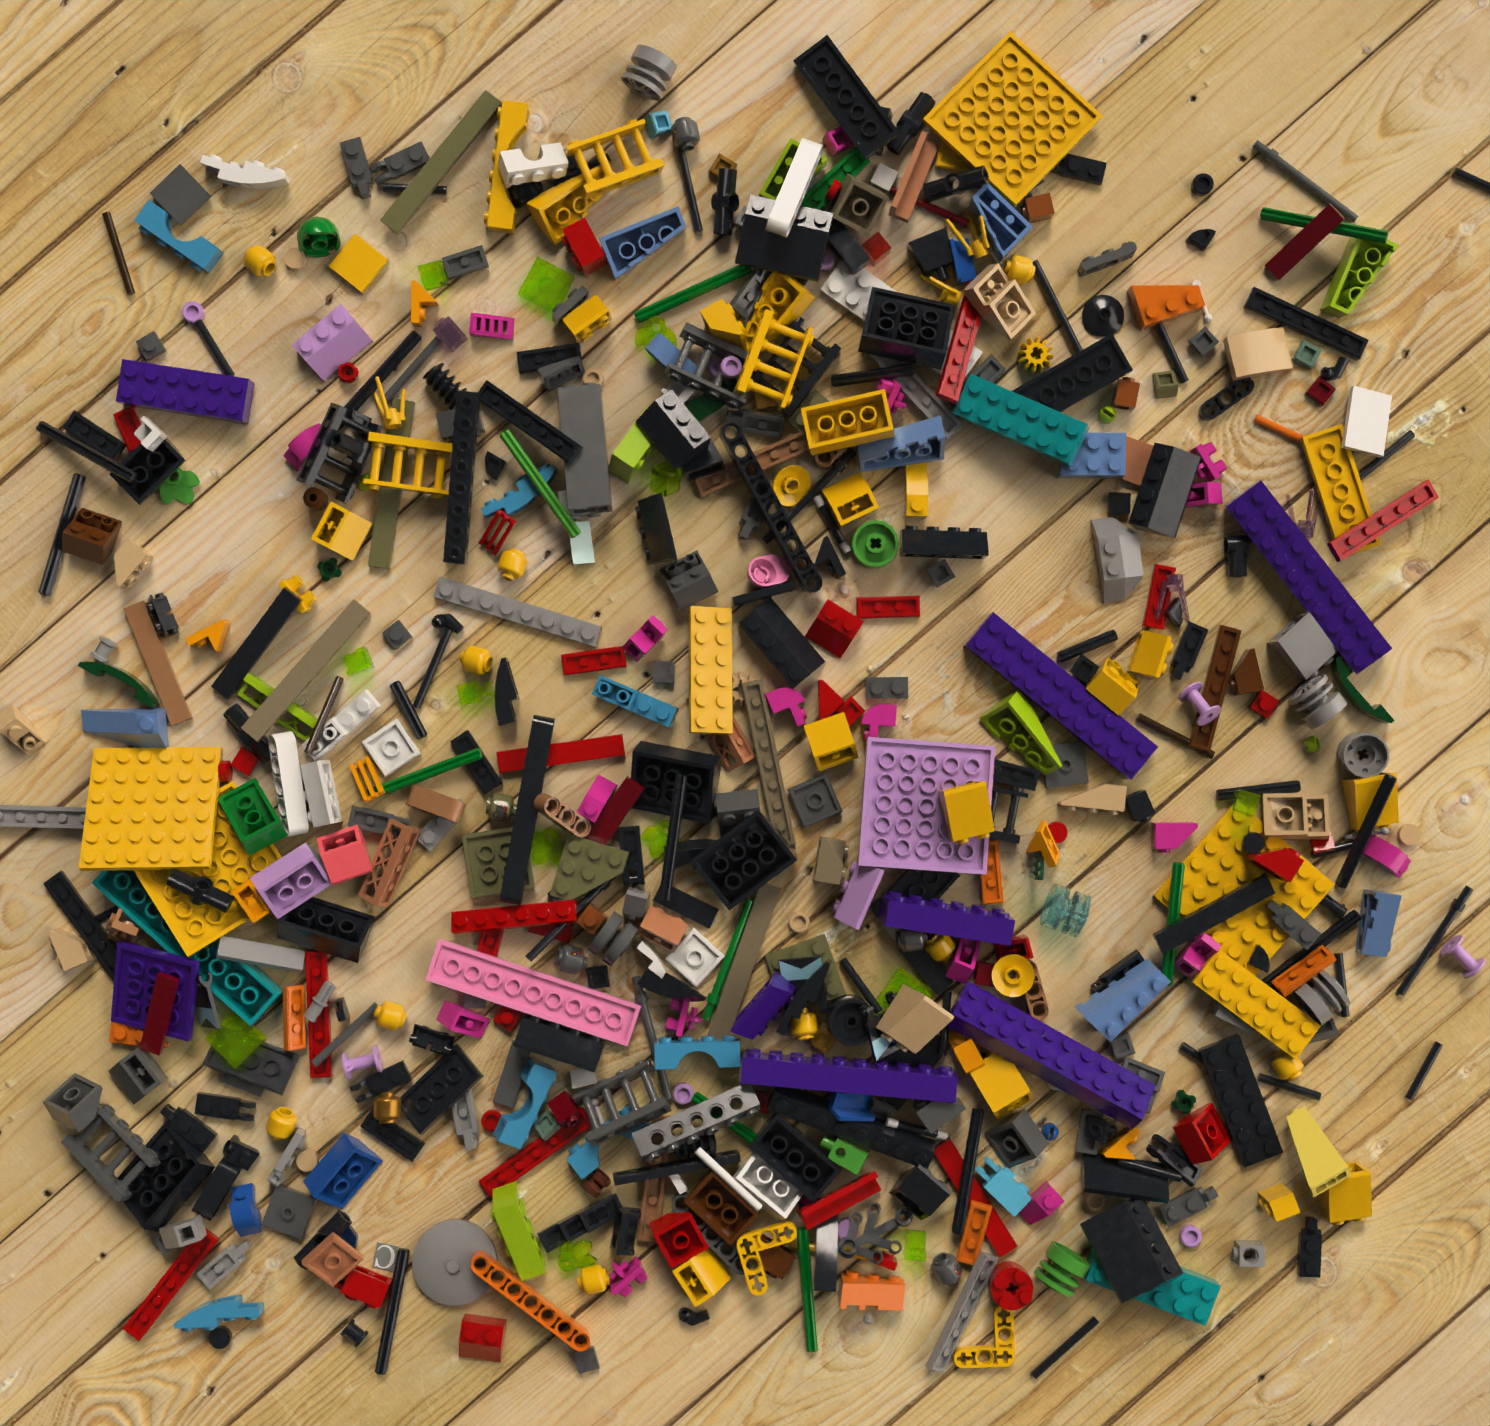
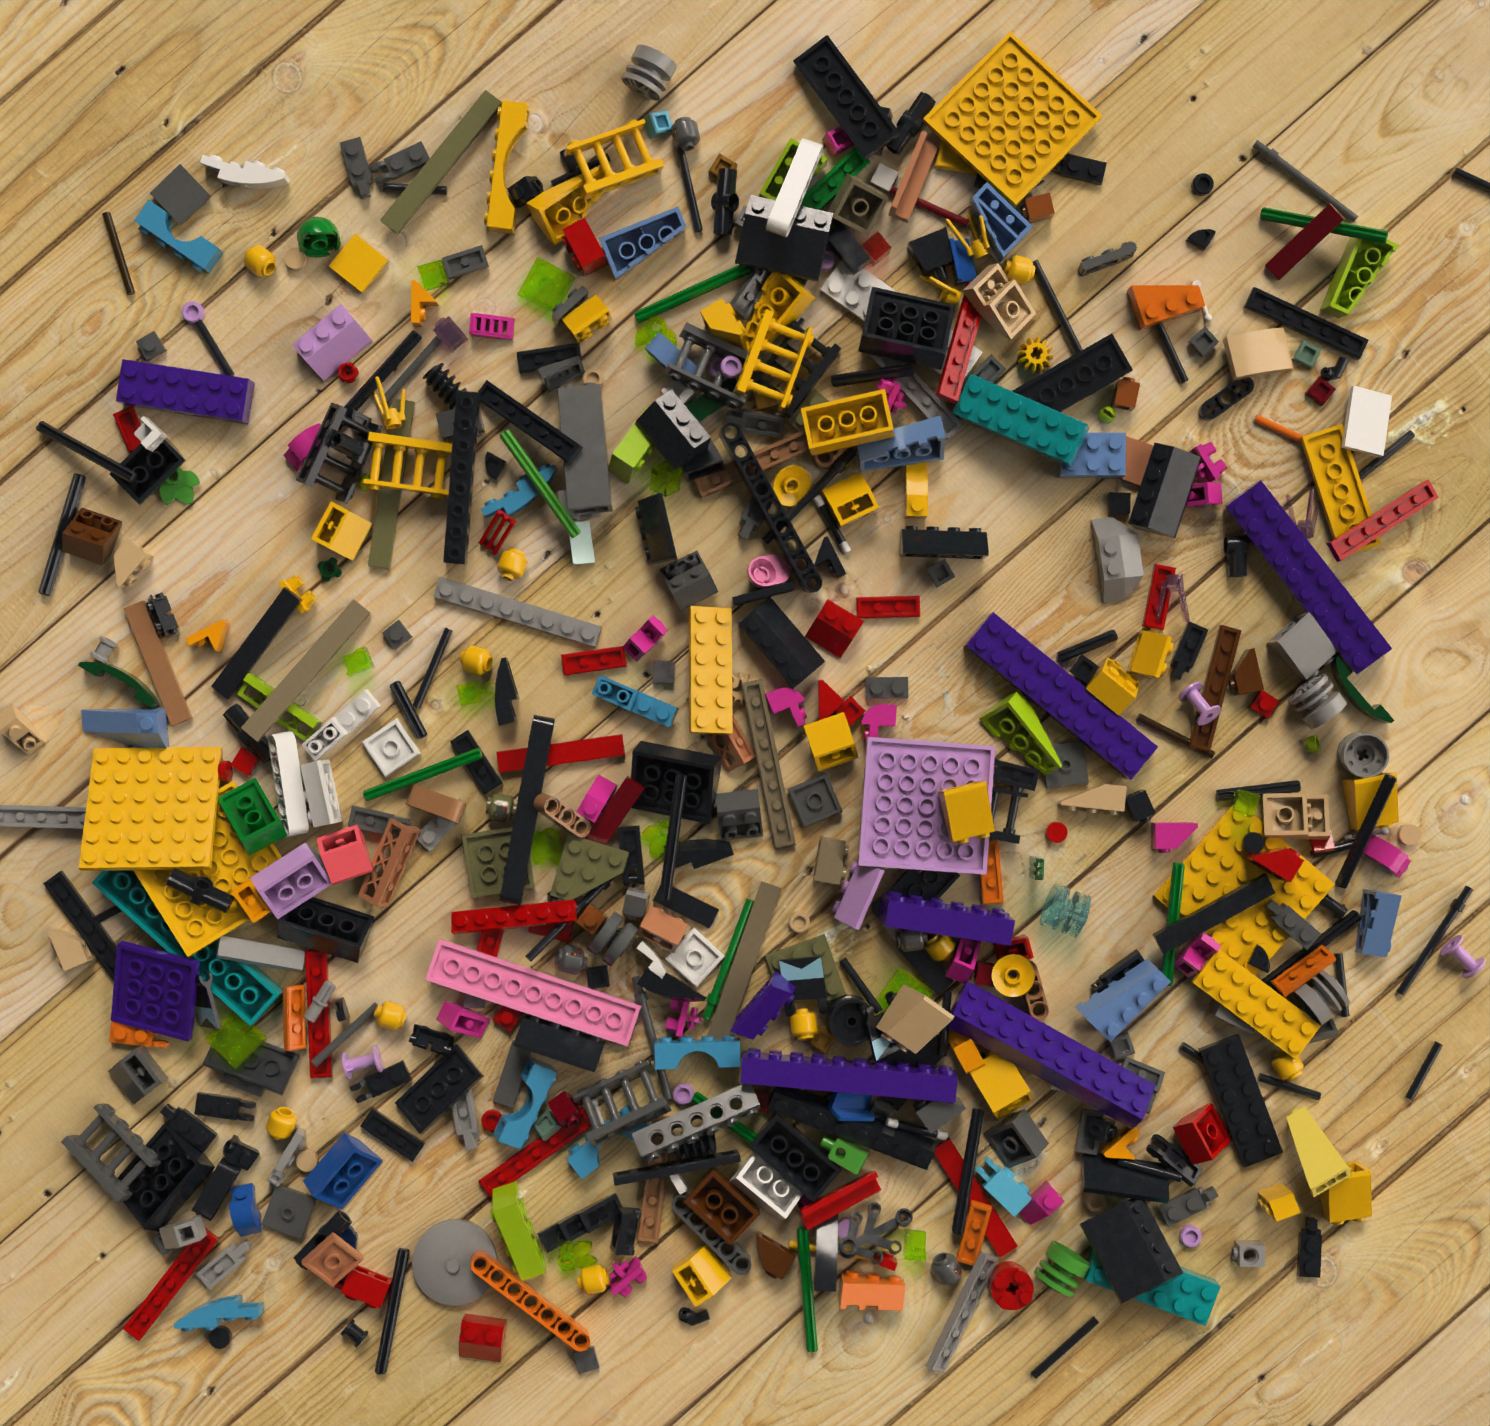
(74, 1102): dark grey slope -> none
(94, 436): black tile -> none
(119, 930): medium nougat bracket -> none
(159, 1013): dark red tile -> none
(320, 503): reddish brown brick -> none
(323, 715): dark brown bar -> none
(360, 765): light orange tile -> none
(385, 1256): light grey sticker -> none
(387, 1108): pearl gold head -> none
(447, 620): black arm -> none
(517, 169): white arch -> none
(582, 1077): white sticker -> none
(596, 1182): copper wheel -> none
(678, 1237): red slope -> none
(724, 1175): white bar -> none
(744, 859): black slope -> none
(757, 1245): yellow beam -> none
(809, 991): black slope -> none
(831, 193): red tile -> none
(877, 532): bright green wheel -> none
(920, 1191): black slope -> none
(967, 180): black piece -> none
(999, 1345): yellow beam -> none
(1044, 842): light orange slope -> none
(1045, 1130): blue hinge -> none
(1095, 322): black dish -> none
(1165, 384): olive slope -> none
(1174, 613): black tile -> none
(1189, 1102): dark green plate -> none

